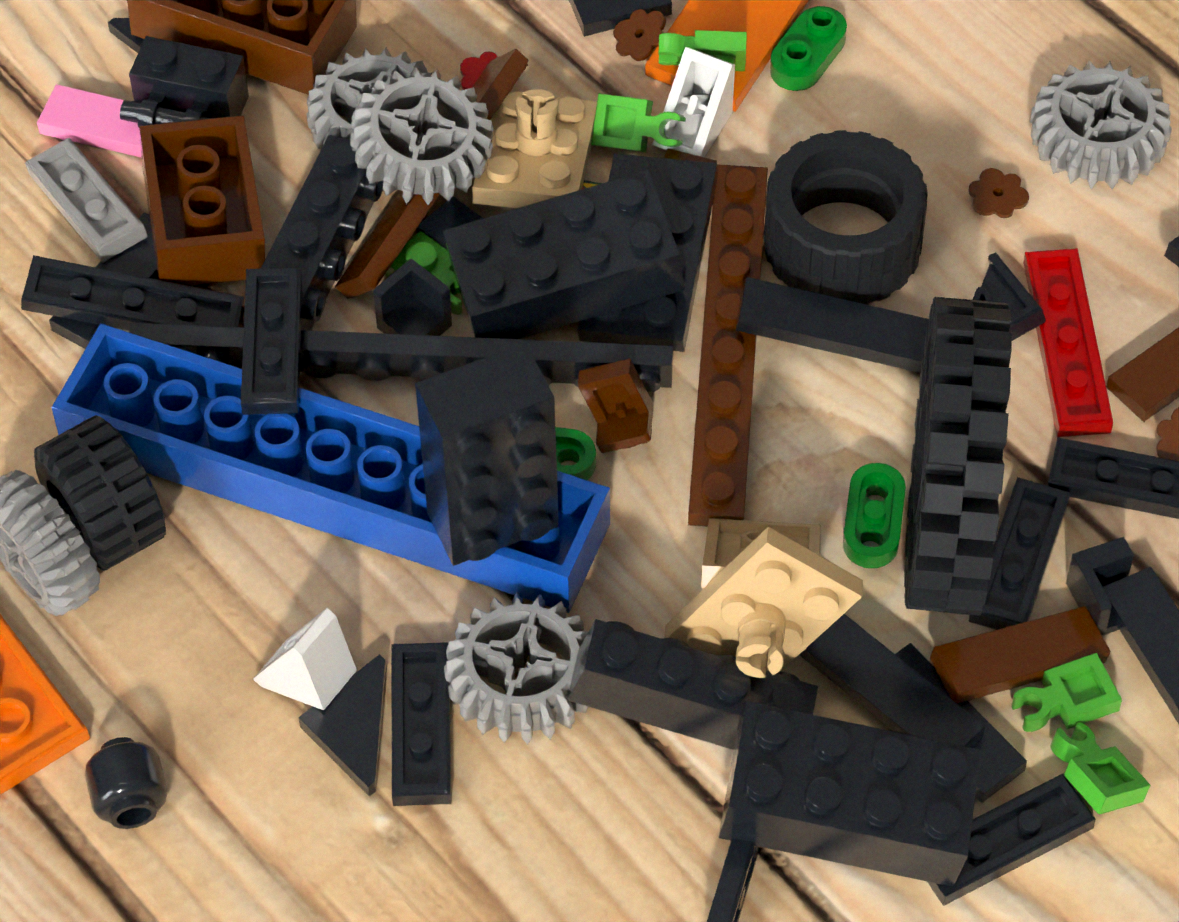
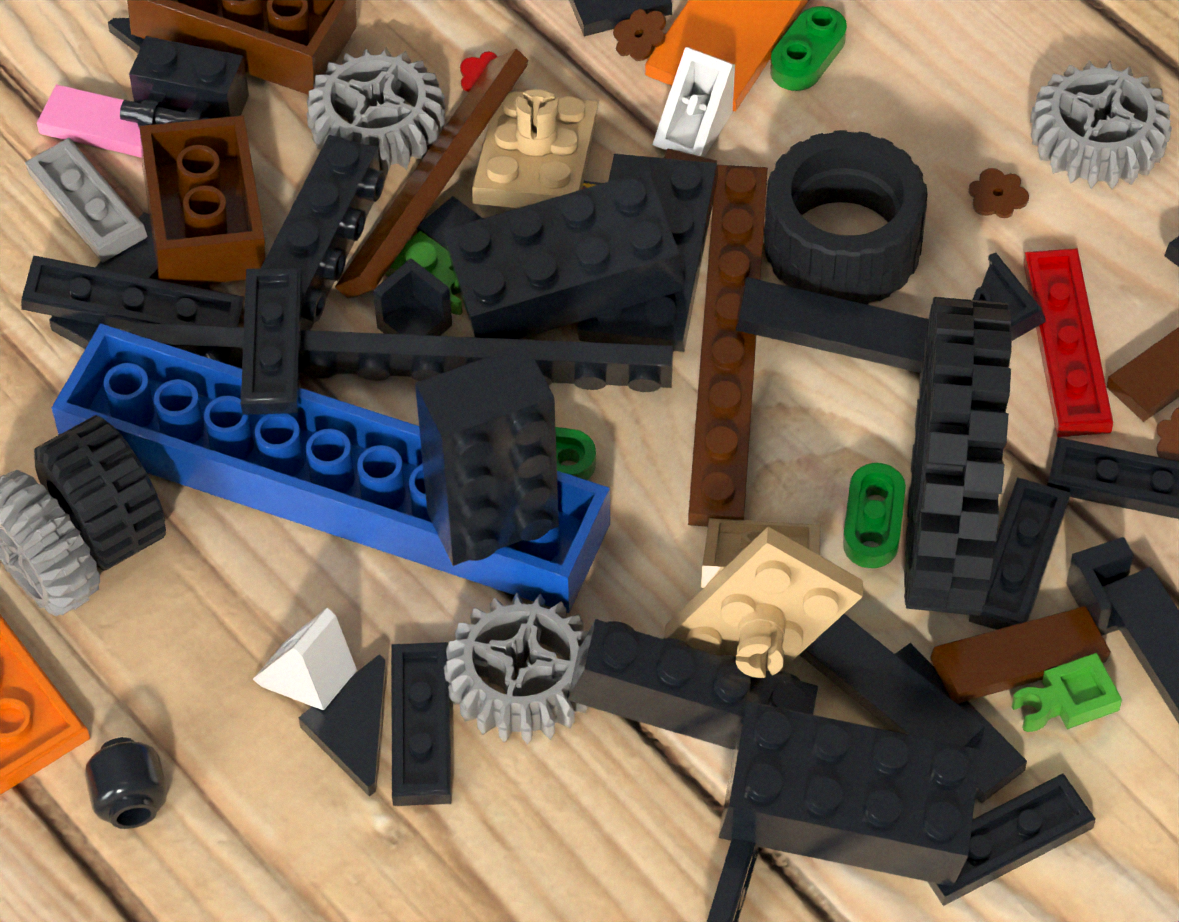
(394, 117): light grey gear -> none
(618, 405): reddish brown bracket -> none
(628, 123): bright green plate -> none
(720, 44): bright green plate -> none
(1099, 775): bright green plate -> none

